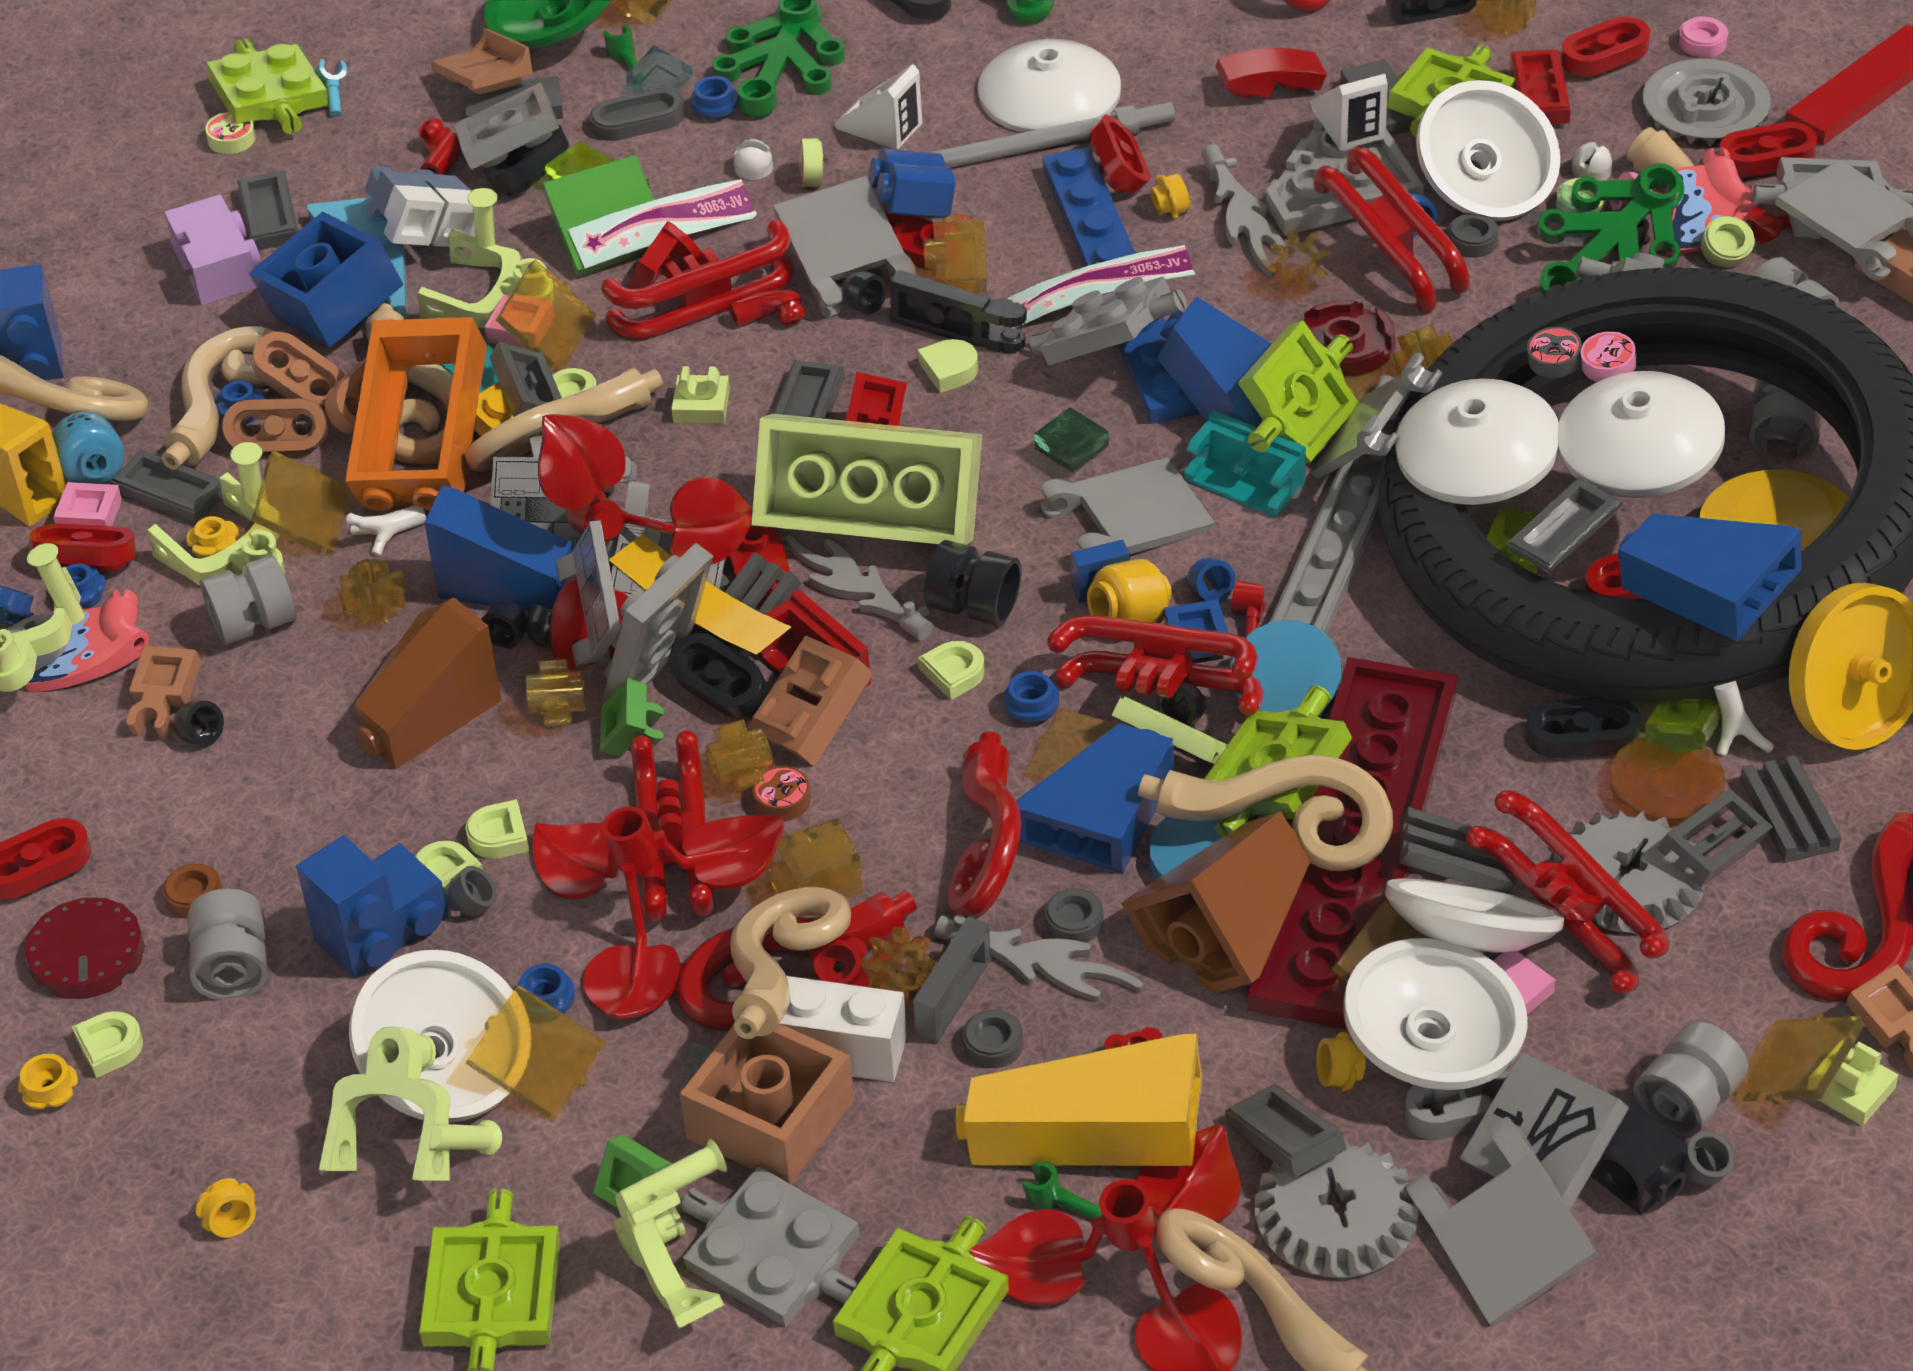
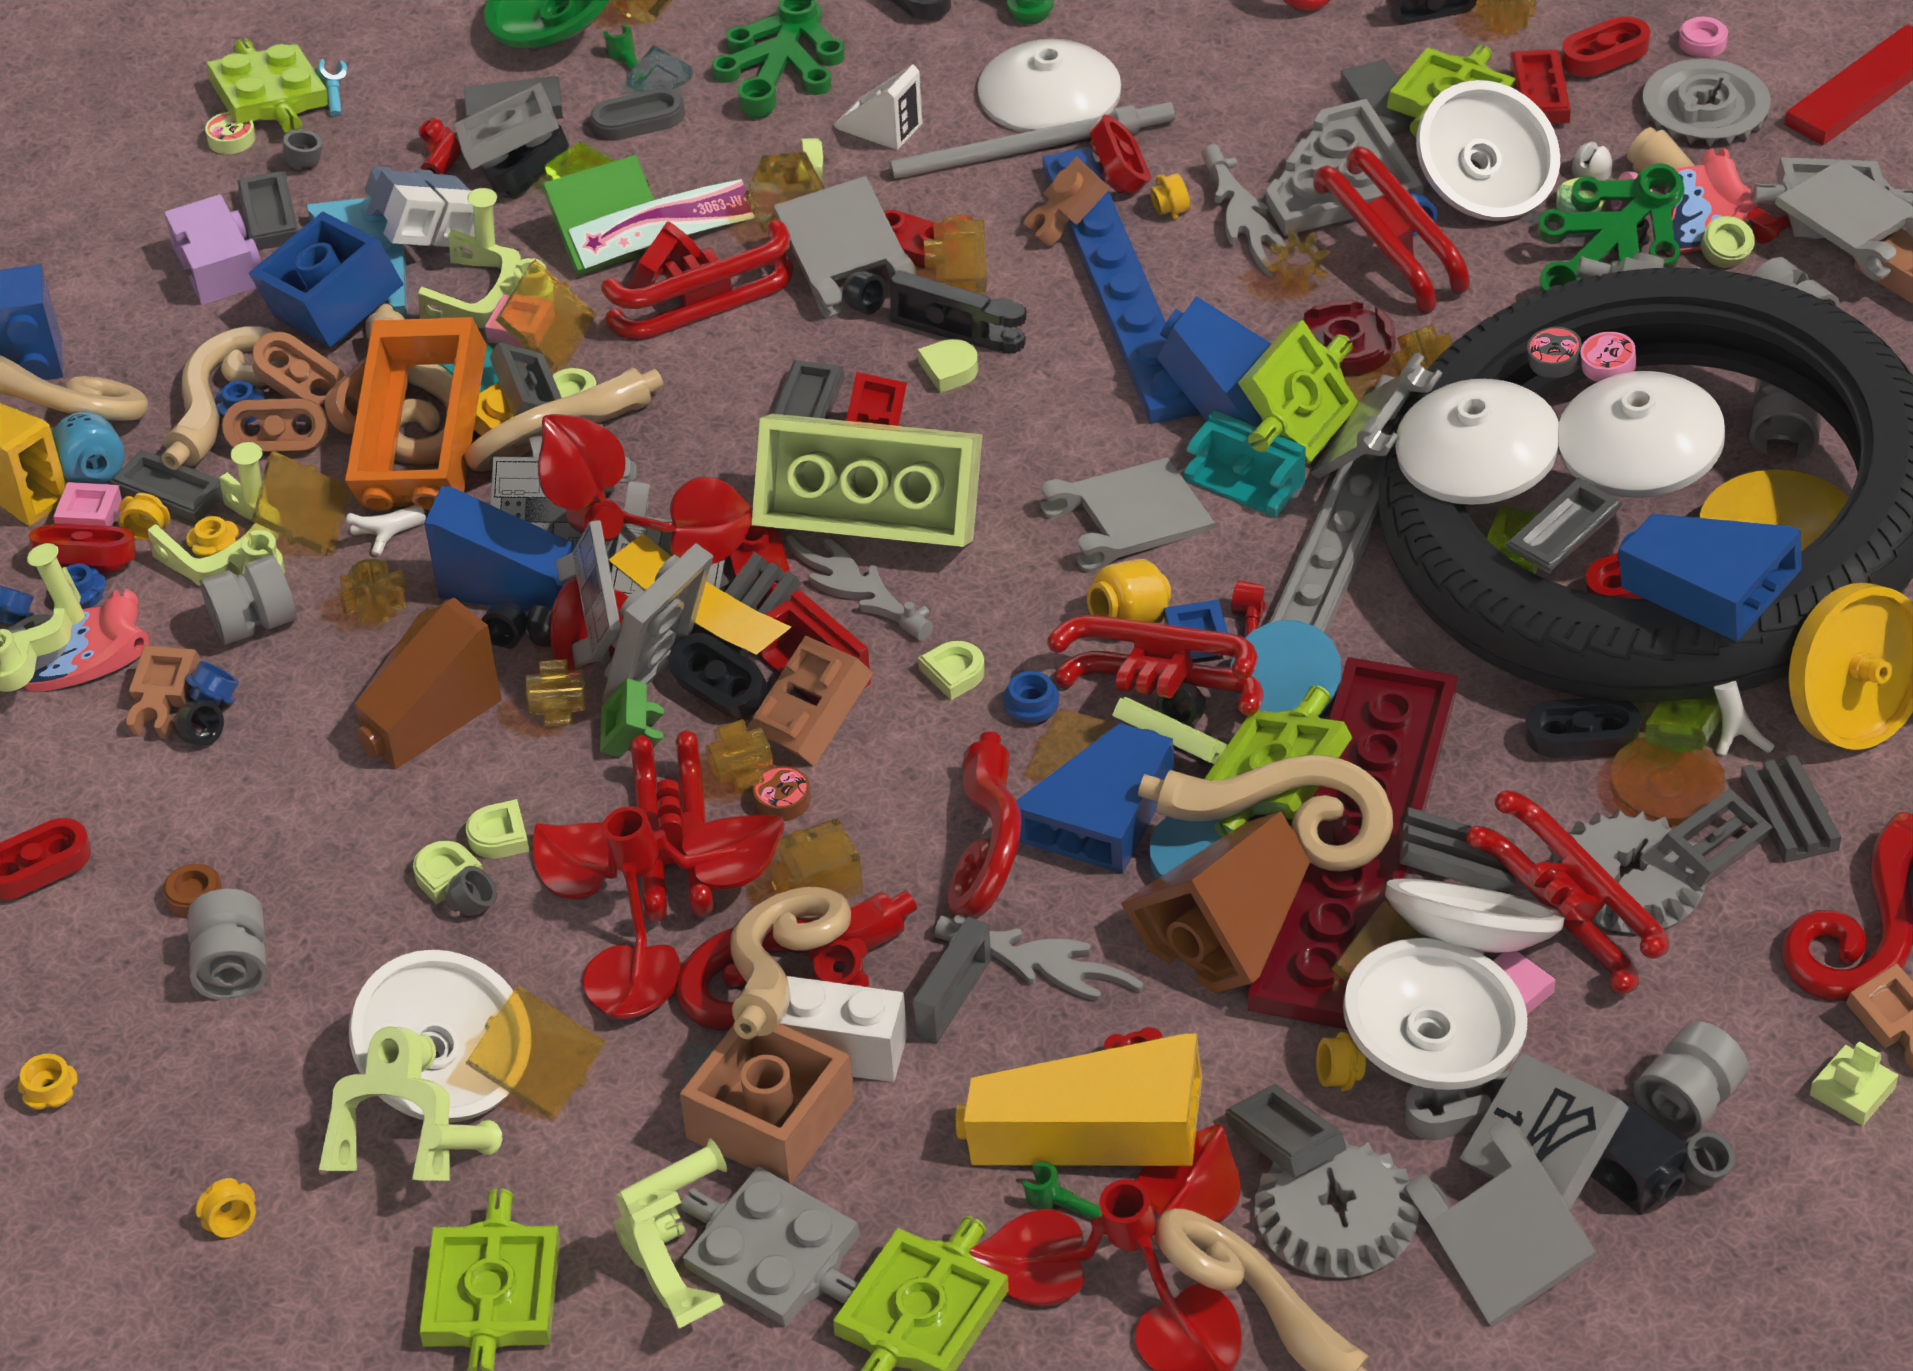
(84, 947): dark red tile -> none
(109, 1041): yellowish green tile -> none
(141, 513): none -> yellow plate
(212, 684): none -> blue plate
(301, 149): none -> dark grey hinge
(367, 906): blue brick -> none
(489, 65): nougat piece -> none
(549, 979): blue plate -> none
(624, 1165): bright green tile -> none
(700, 397): yellowish green tile -> none
(714, 97): blue plate -> none
(753, 160): white hinge -> none
(765, 304): red arm -> none
(779, 180): none -> clear yellow brick
(892, 951): clear yellow gear -> none
(912, 183): blue brick -> none
(963, 580): black wheel -> none
(993, 1038): dark grey tile -> none
(1070, 198): none -> nougat plate
(1071, 439): clear green plate -> none
(1074, 915): dark grey tile -> none
(1090, 560): blue plate -> none
(1104, 277): sticker -> none
(1107, 319): light grey plate -> none
(1217, 572): blue hinge -> none
(1259, 70): red slope -> none
(1354, 111): white slope -> none
(1474, 235): dark grey tile -> none
(1760, 148): red plate -> none
(1799, 1058): clear yellow piece -> none

